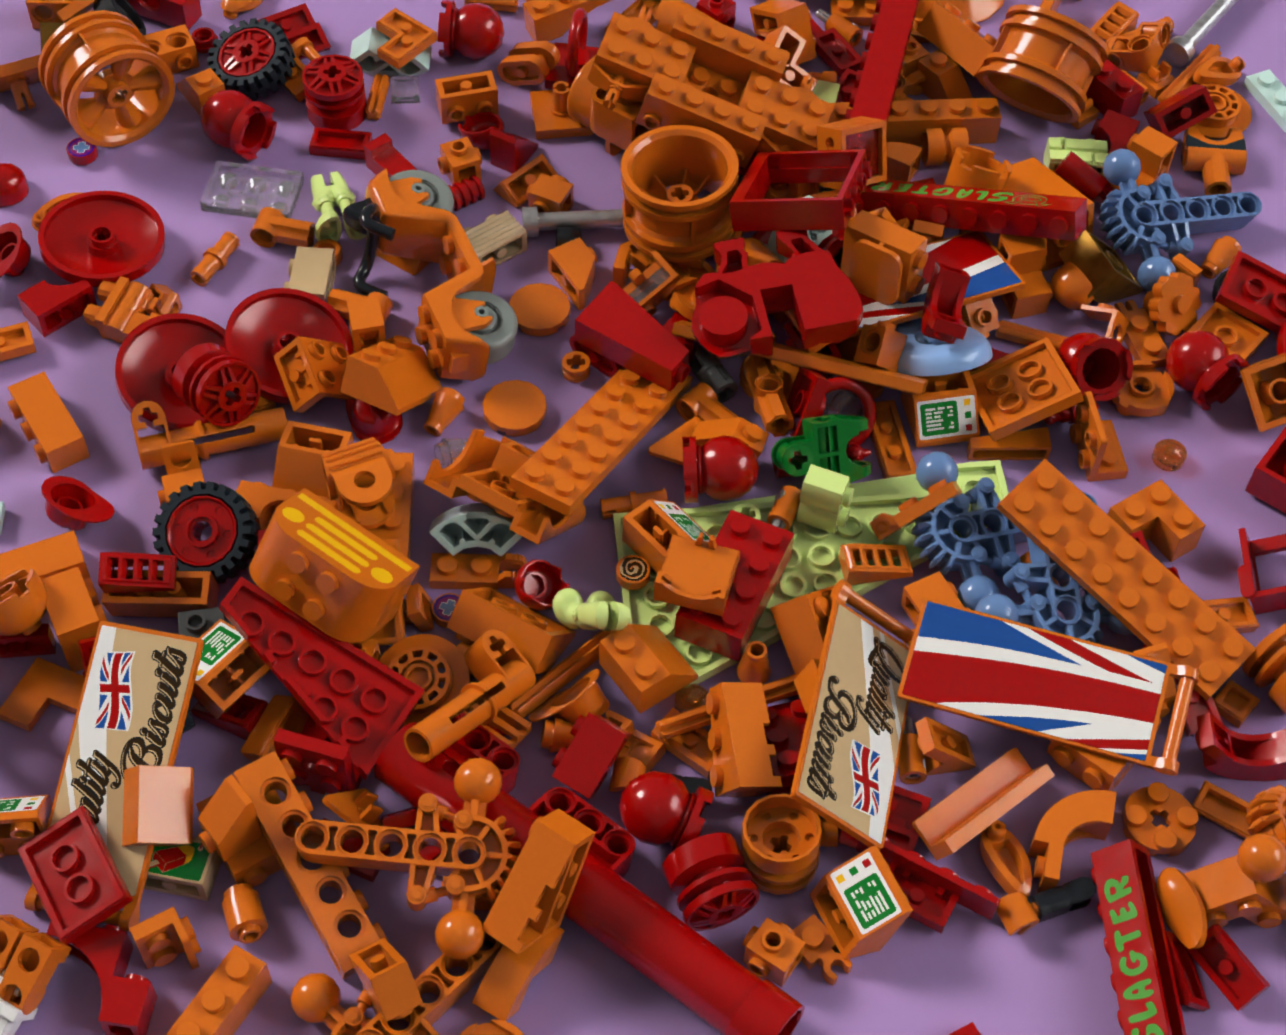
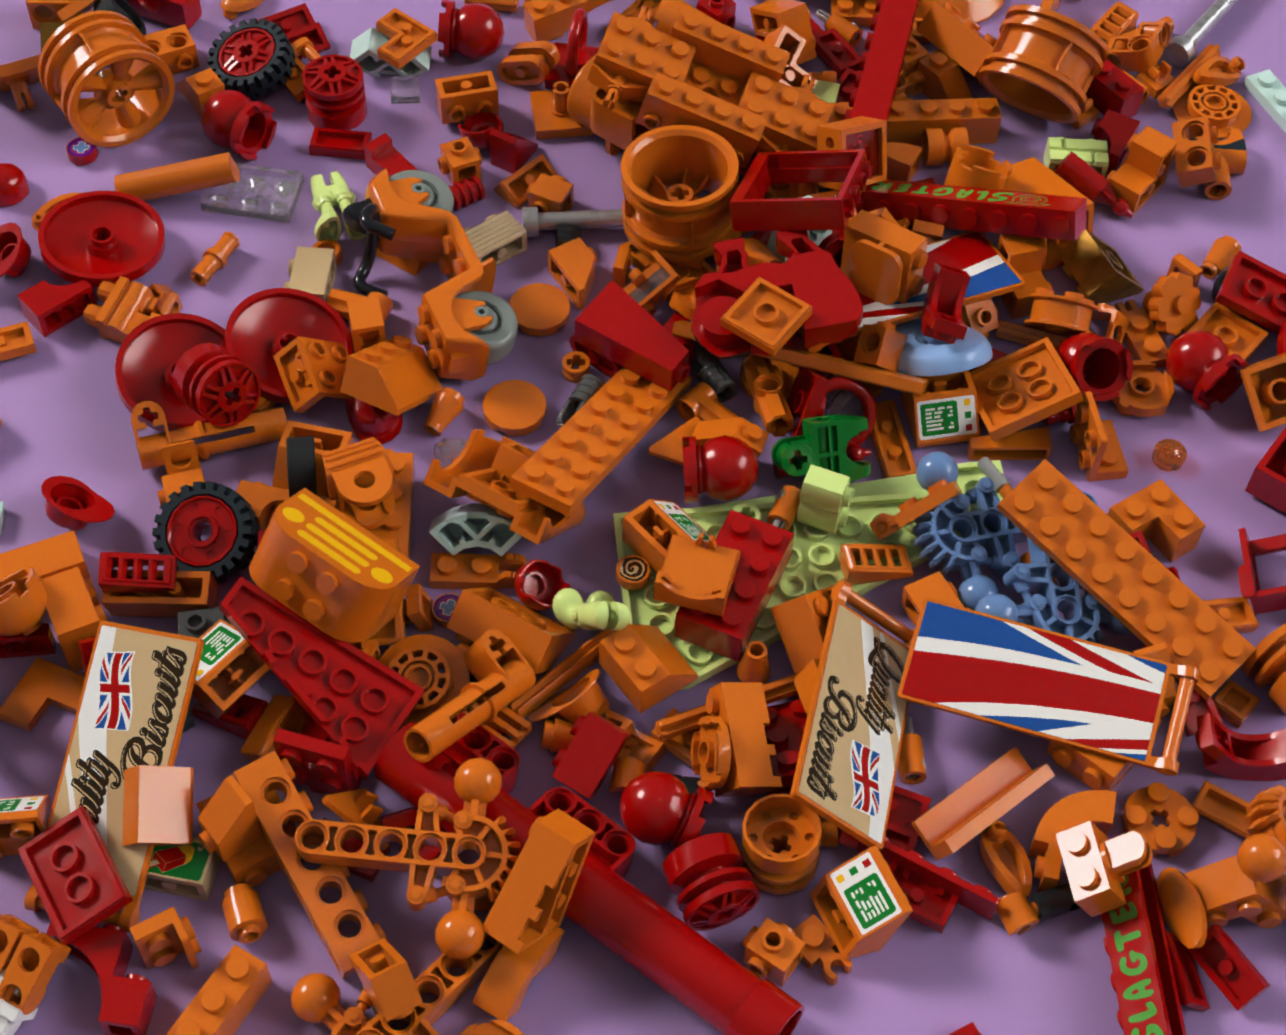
(47, 422): orange brick -> none
(179, 177): none -> orange brick
(204, 39): red plate -> none
(274, 227): orange piece -> none
(301, 464): none -> black tyre
(377, 97): orange axle -> none
(582, 393): none -> dark grey hinge
(628, 502): orange pin -> none
(690, 697): clear orange tile -> none
(711, 752): none -> orange tile
(766, 316): none -> orange tile
(943, 748): orange slope -> none
(1001, 483): none -> light grey piece
(1060, 314): none -> orange wheel
(1071, 287): orange hair -> none
(1099, 865): none -> brick
(1156, 217): medium blue piece -> none
(1181, 110): red brick -> none
(1193, 151): none -> orange brick

